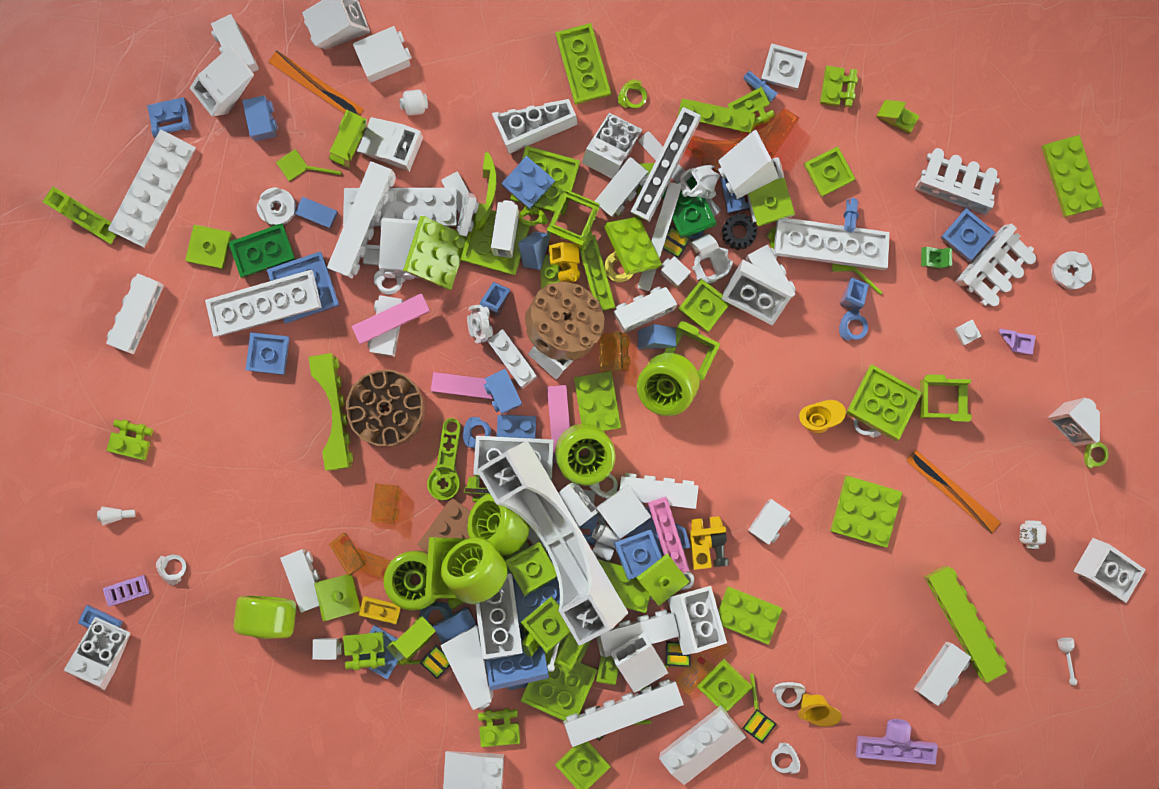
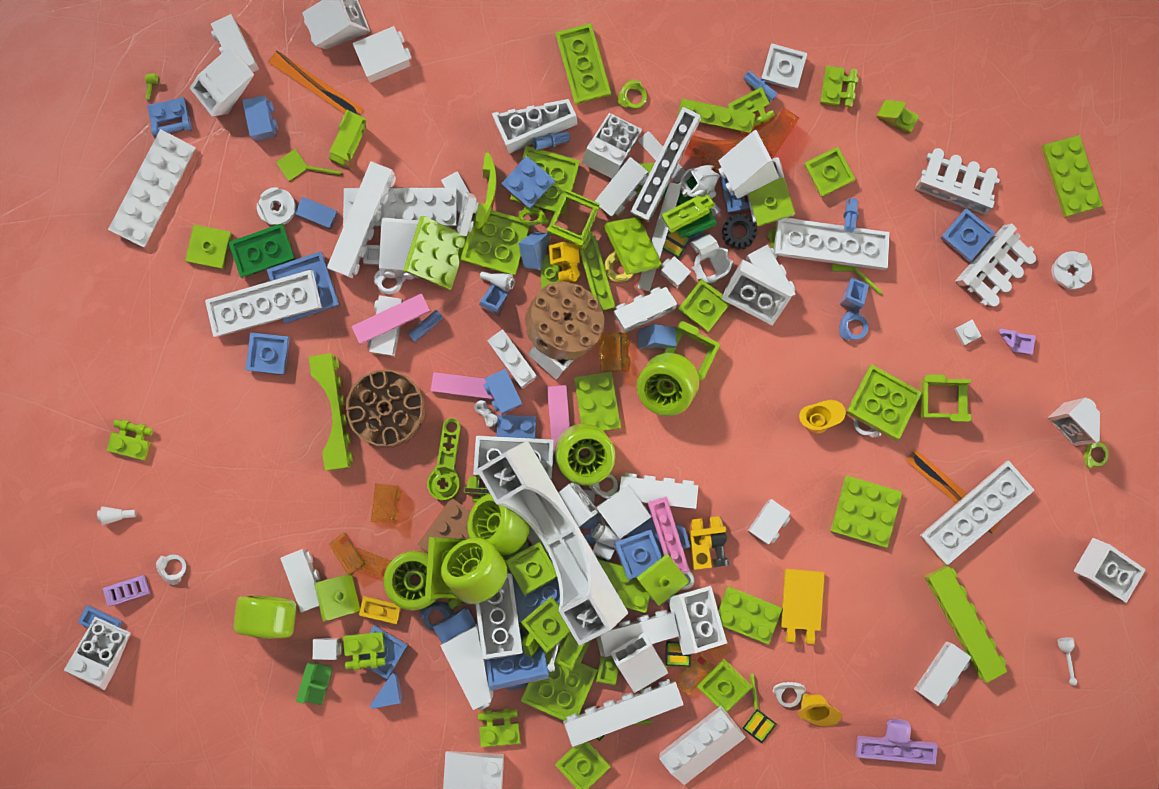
(80, 214): lime slope -> none
(134, 313): white brick -> none
(150, 79): none -> lime hand
(314, 683): none -> bright green panel
(389, 693): none -> medium blue slope
(391, 143): white slope -> none
(411, 641): lime piece -> none
(413, 102): white head -> none
(425, 325): none -> medium blue axle
(434, 662): piece -> none
(471, 423): medium blue piece -> none
(479, 323): white plate -> none
(481, 408): none -> white piece
(503, 281): none -> white cone
(505, 229): white brick -> none
(550, 140): none -> medium blue axle
(687, 212): none -> lime hinge
(785, 748): white piece -> none
(802, 603): none -> yellow tile
(936, 258): bright green bracket -> none
(976, 512): none -> white plate
(1032, 534): white head -> none

